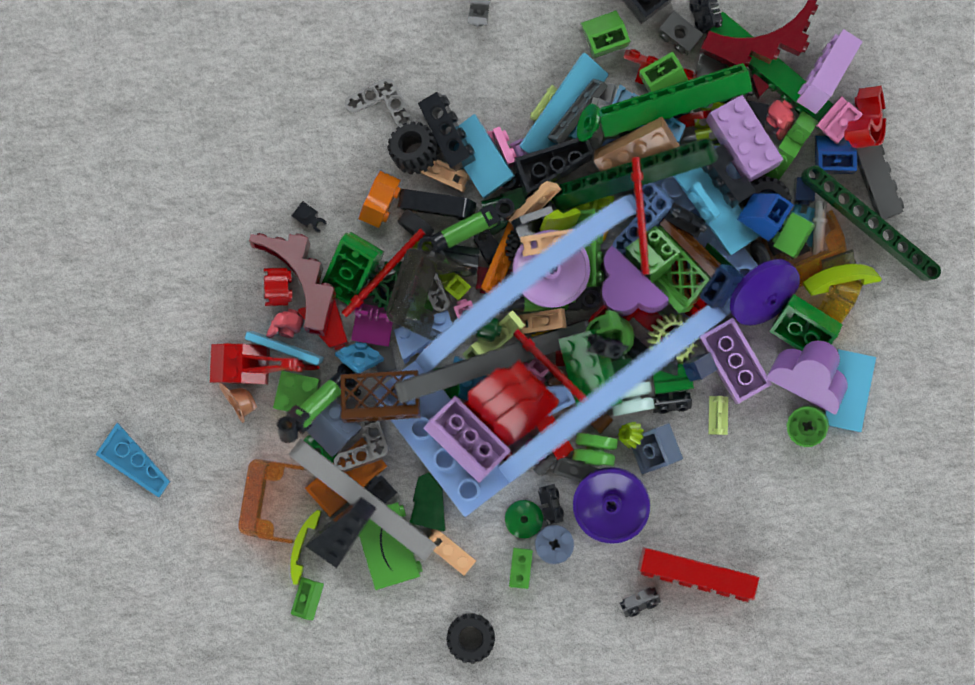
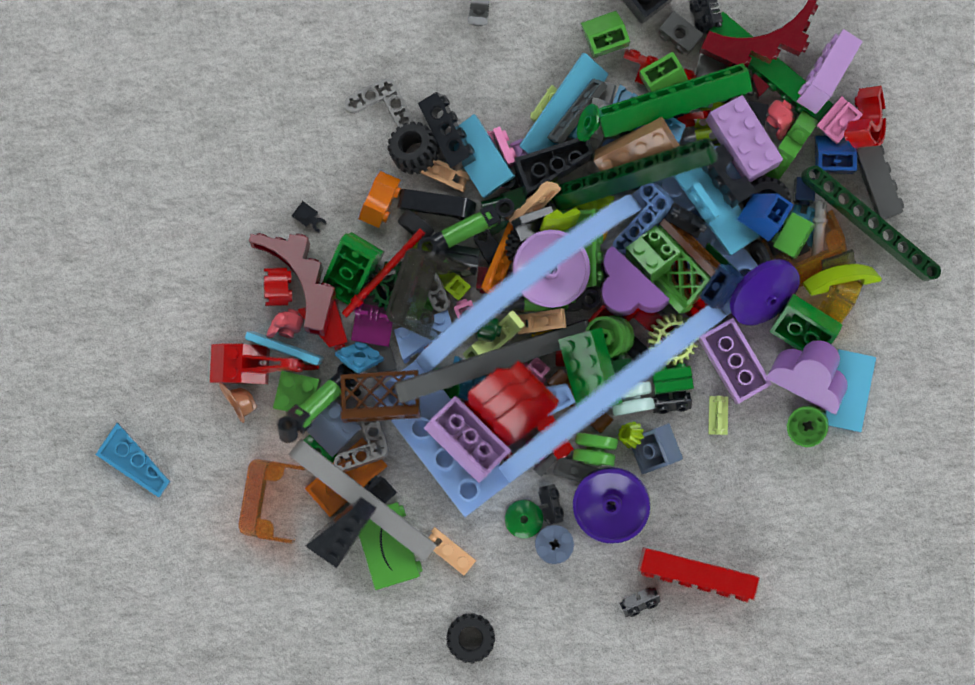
(297, 569): lime slope -> none
(307, 598): bright green slope -> none
(428, 503): dark green panel -> none
(520, 568): bright green brick -> none
(529, 345): red bar -> none
(542, 240): light nougat plate -> none
(606, 347): black hinge -> none
(609, 323): bright green panel -> none
(637, 178): red bar -> none
(670, 367): black slope -> none
(700, 367): dark blue brick -> none

